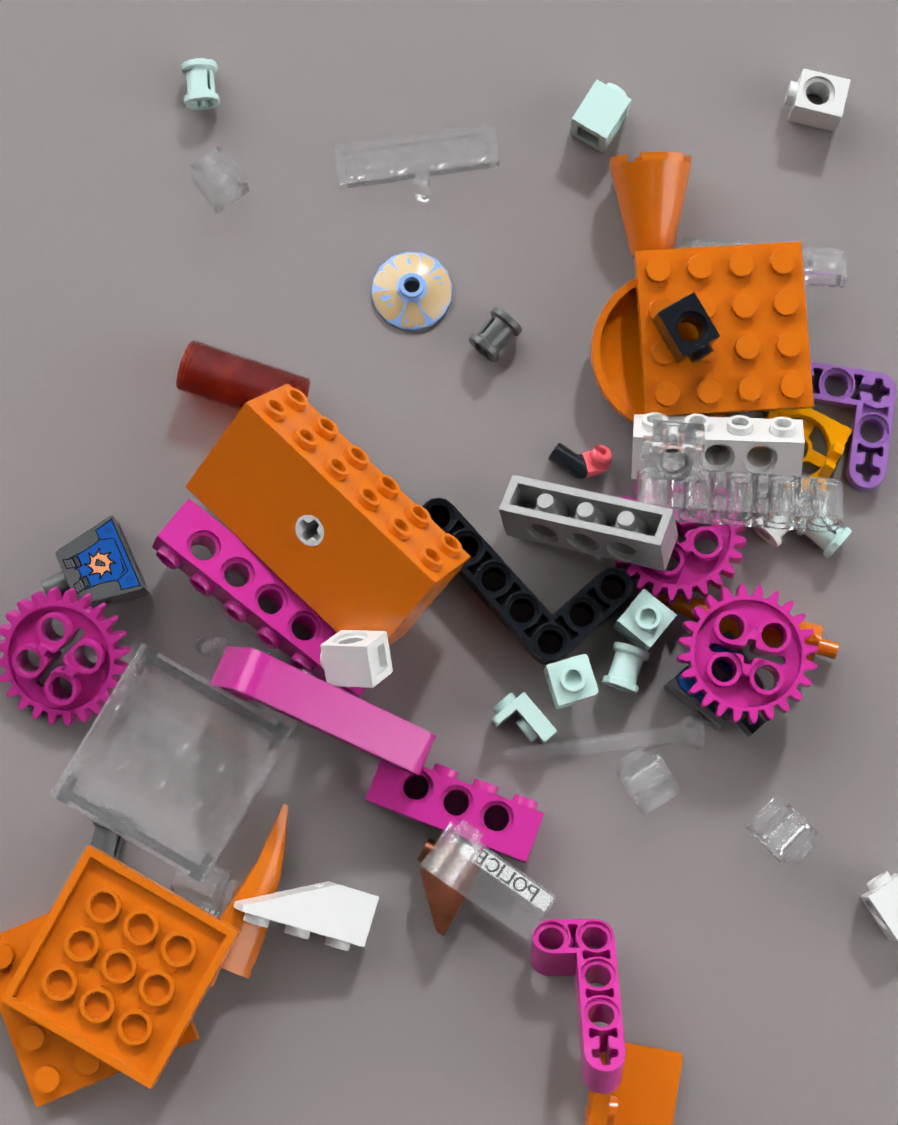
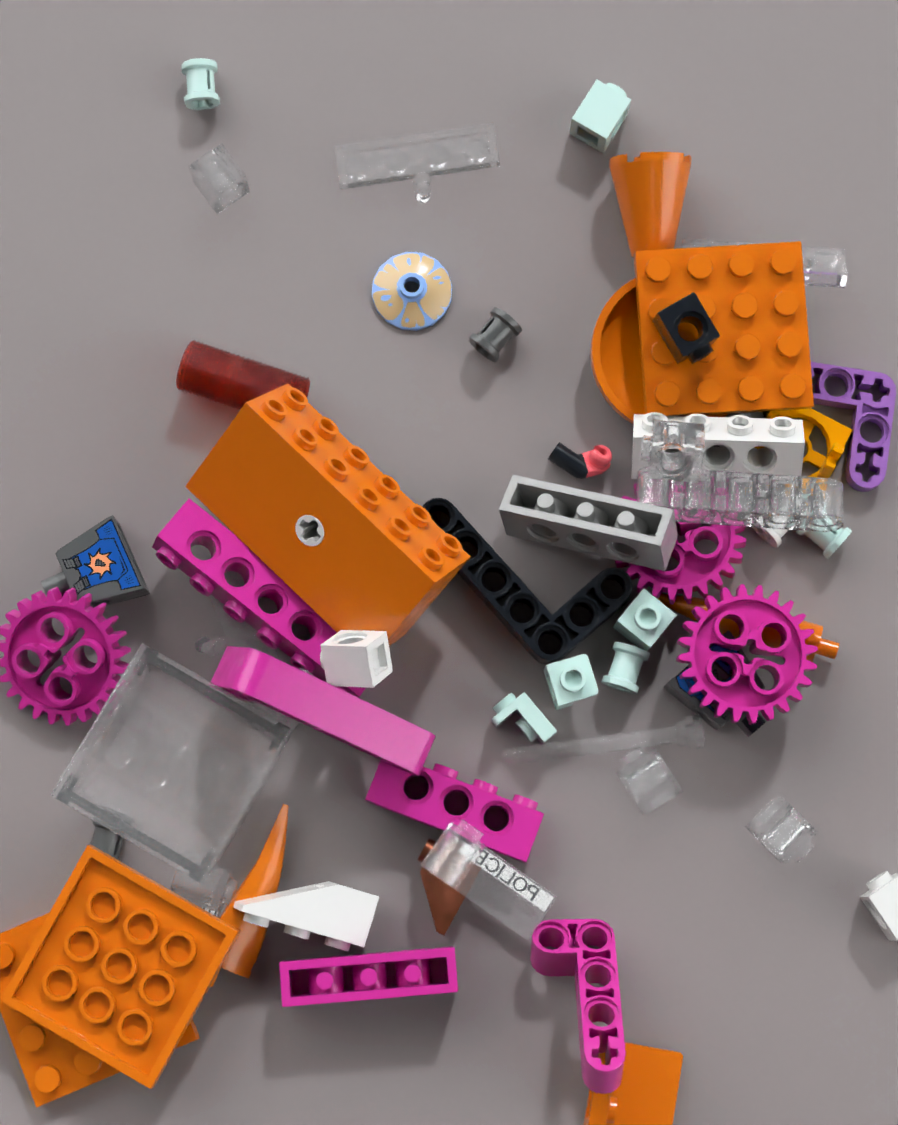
(368, 976): none -> dark pink brick
(829, 88): white brick -> none

